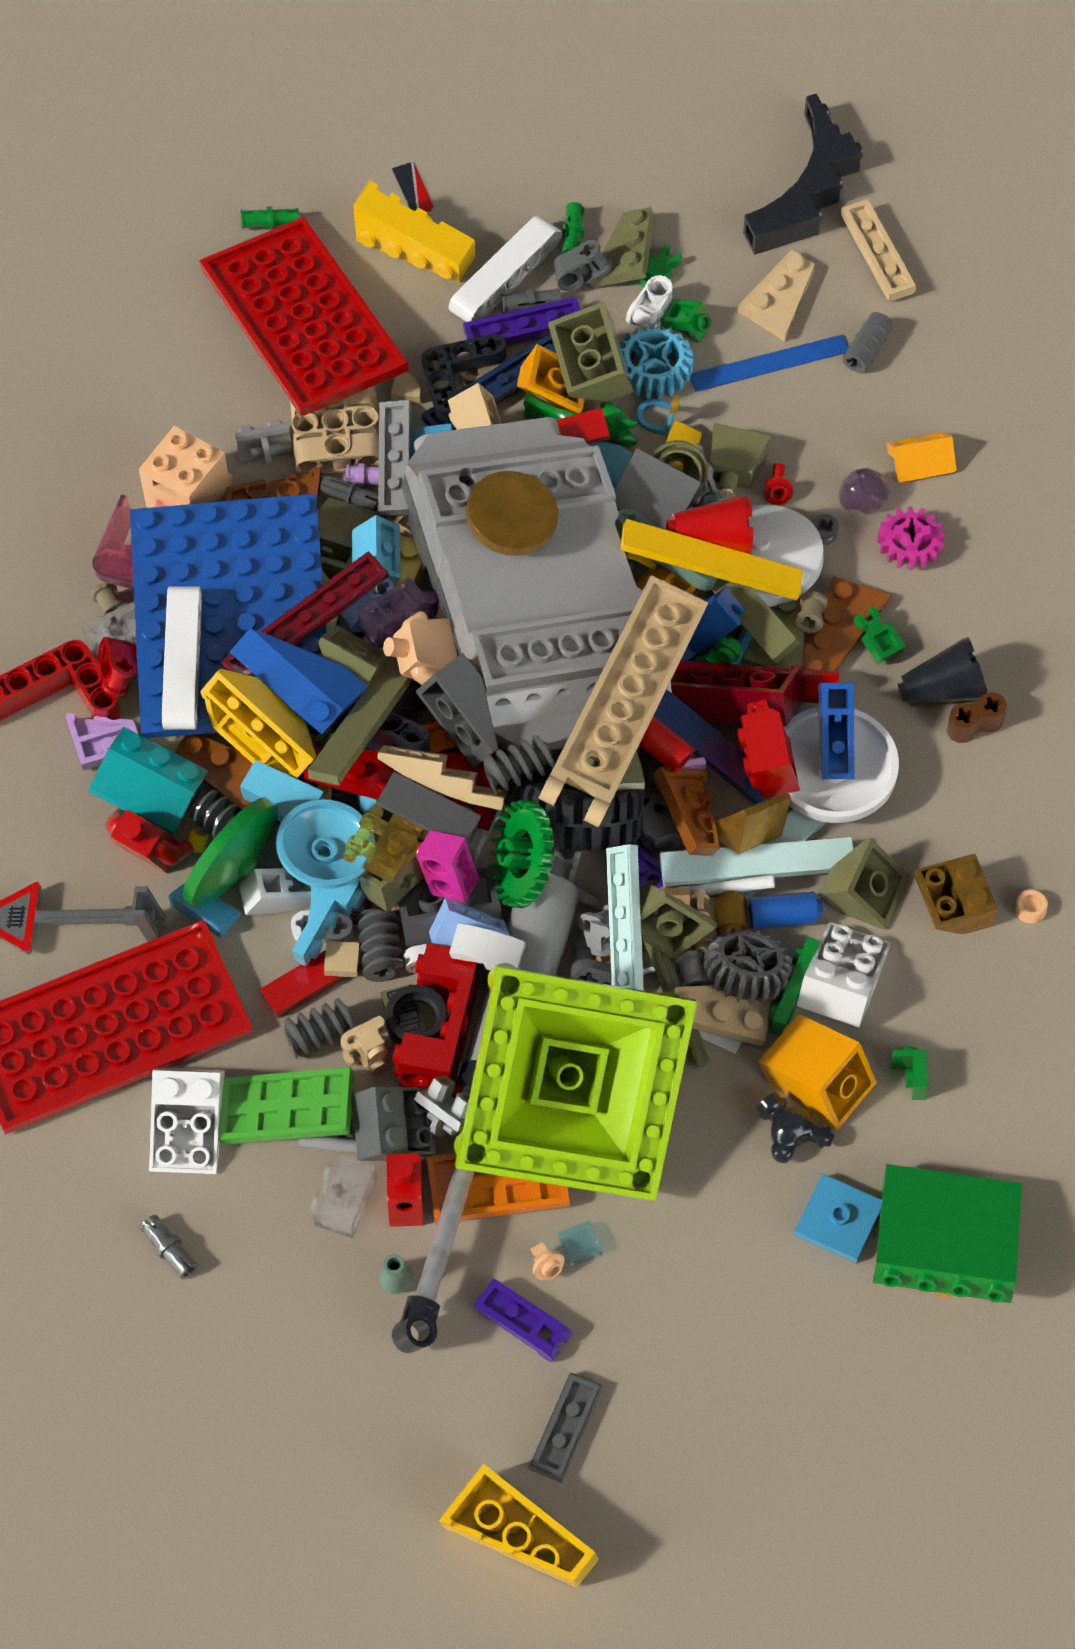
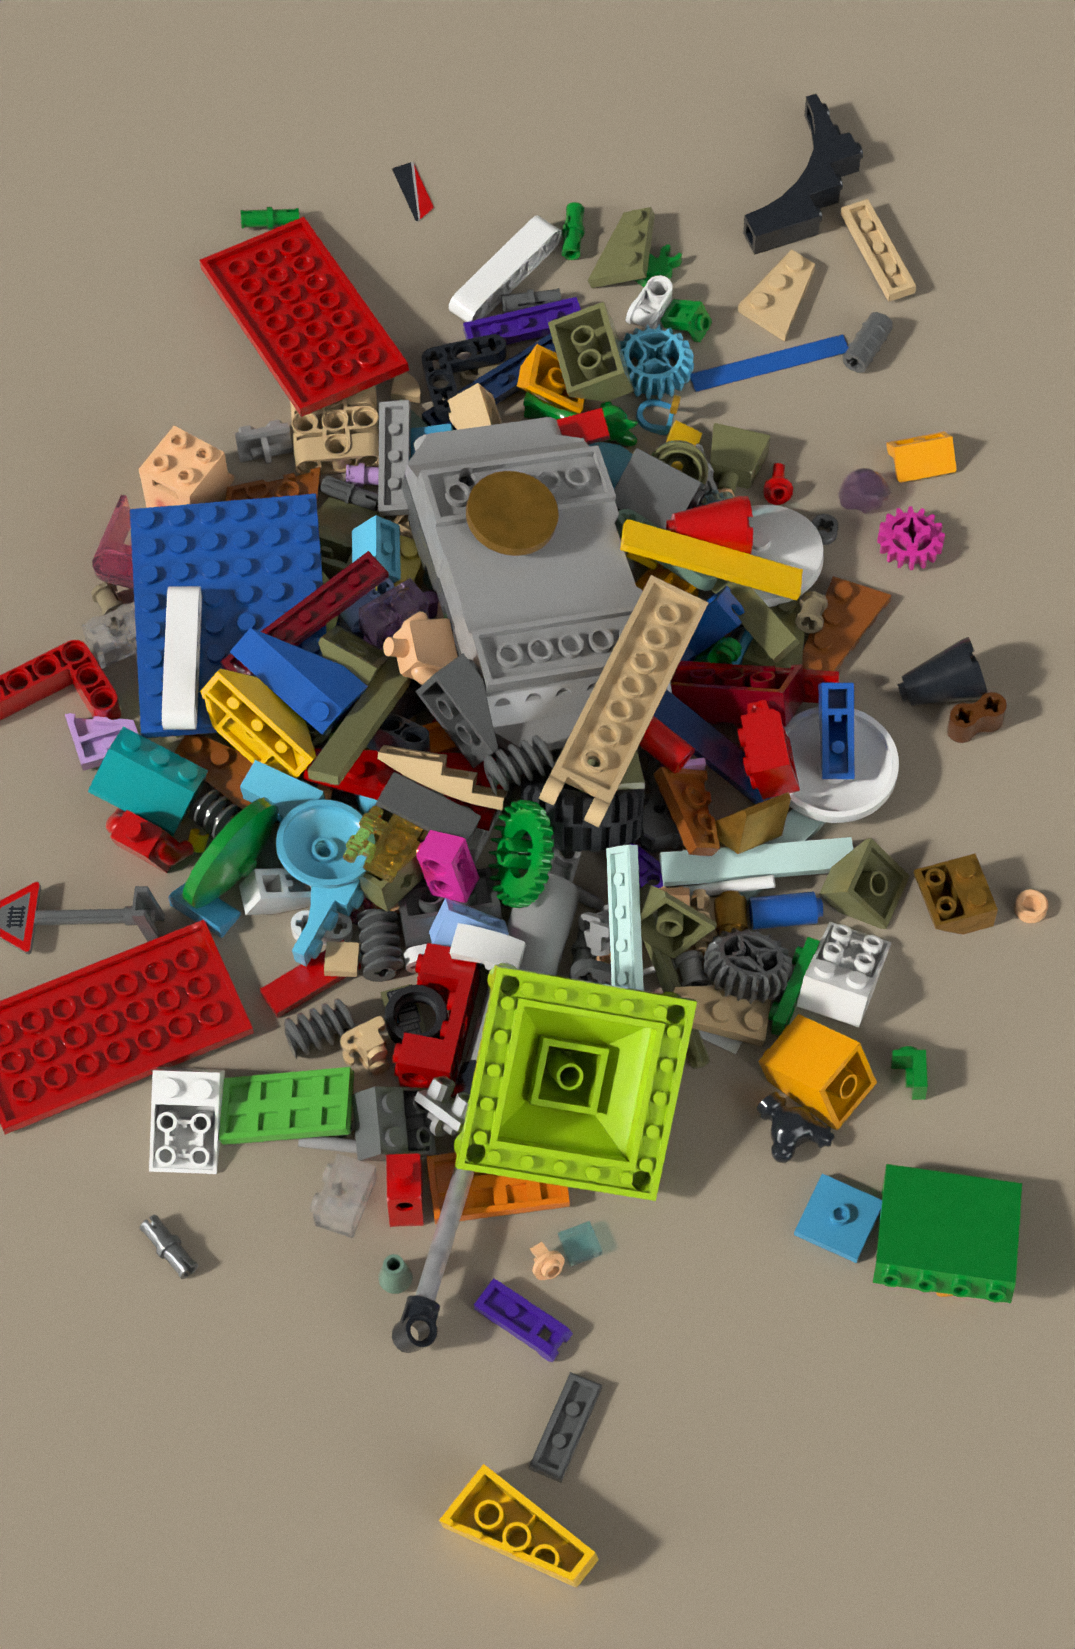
(117, 665): red piece -> none
(411, 234): yellow wedge -> none
(579, 266): dark grey piece -> none
(879, 639): green plate -> none

